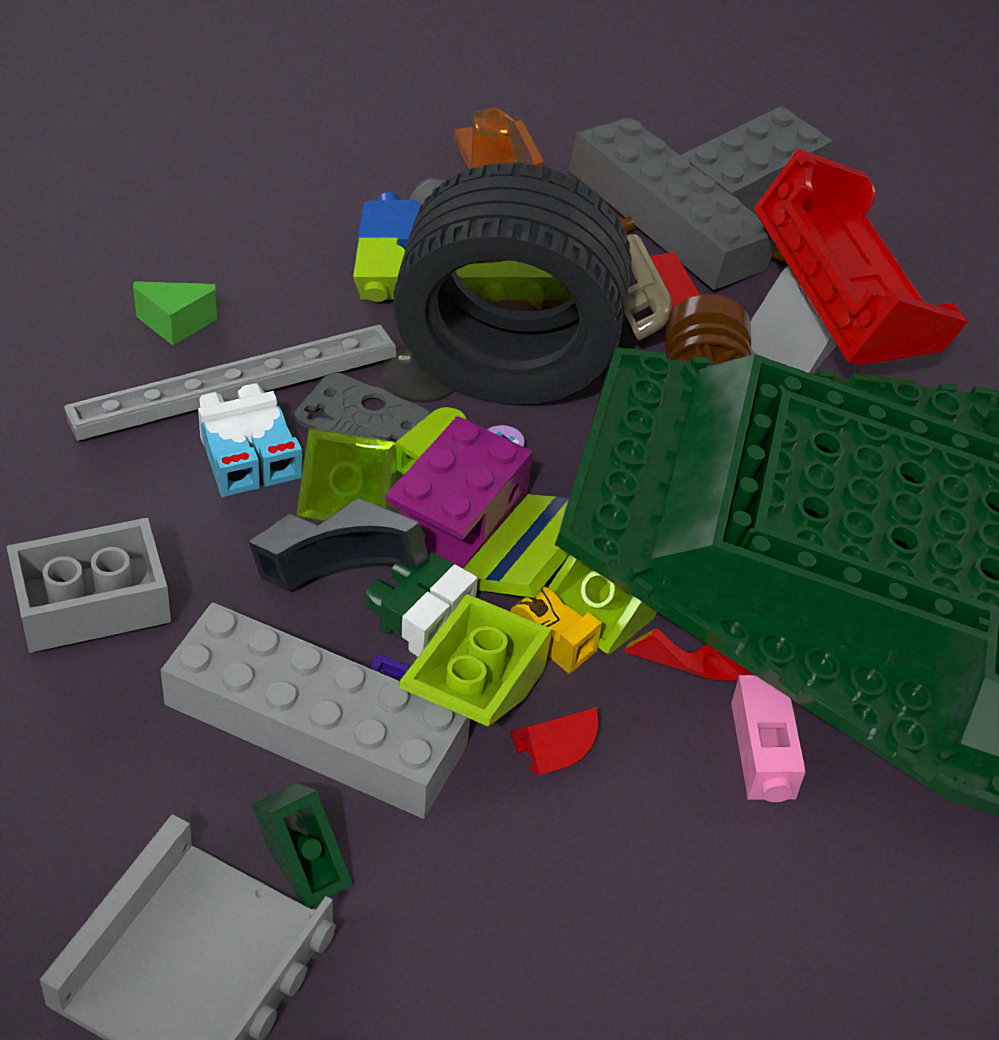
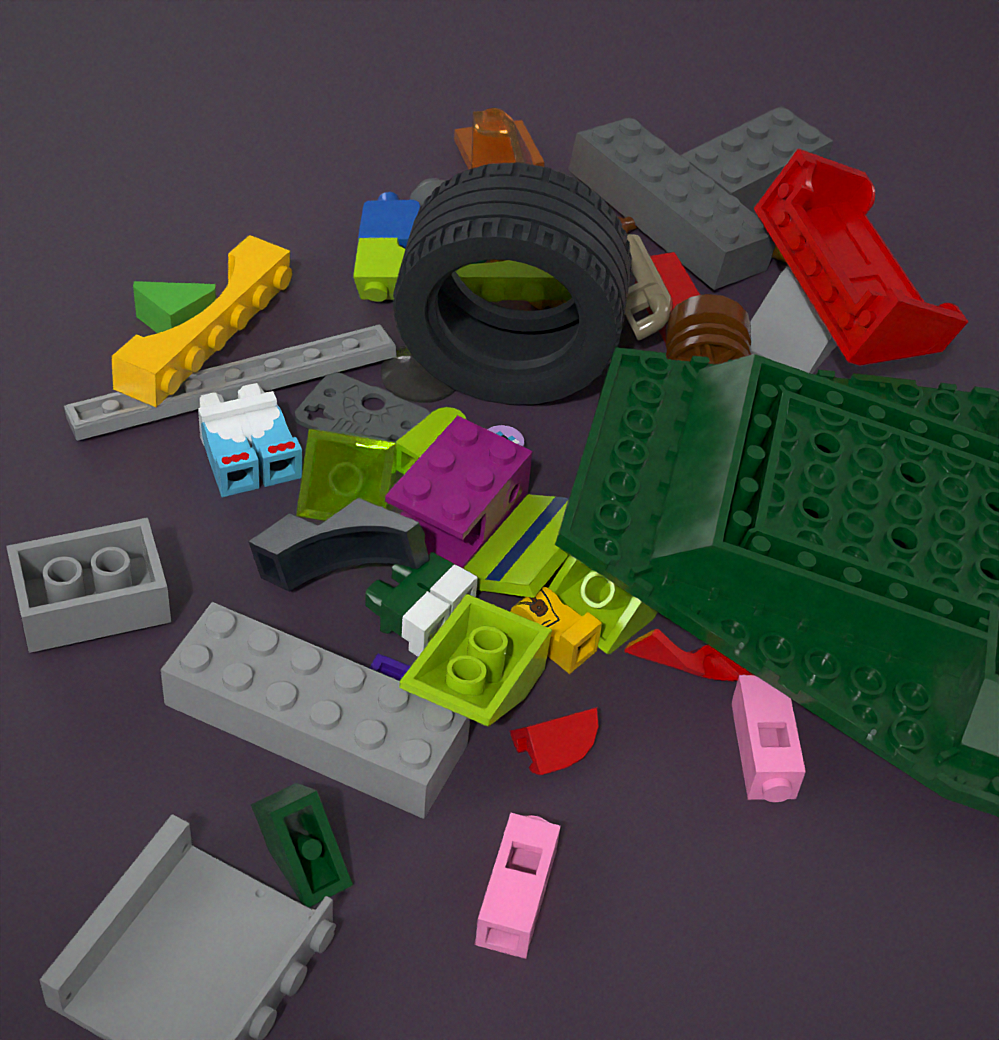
(159, 363): none -> yellow arch
(517, 885): none -> bright pink brick

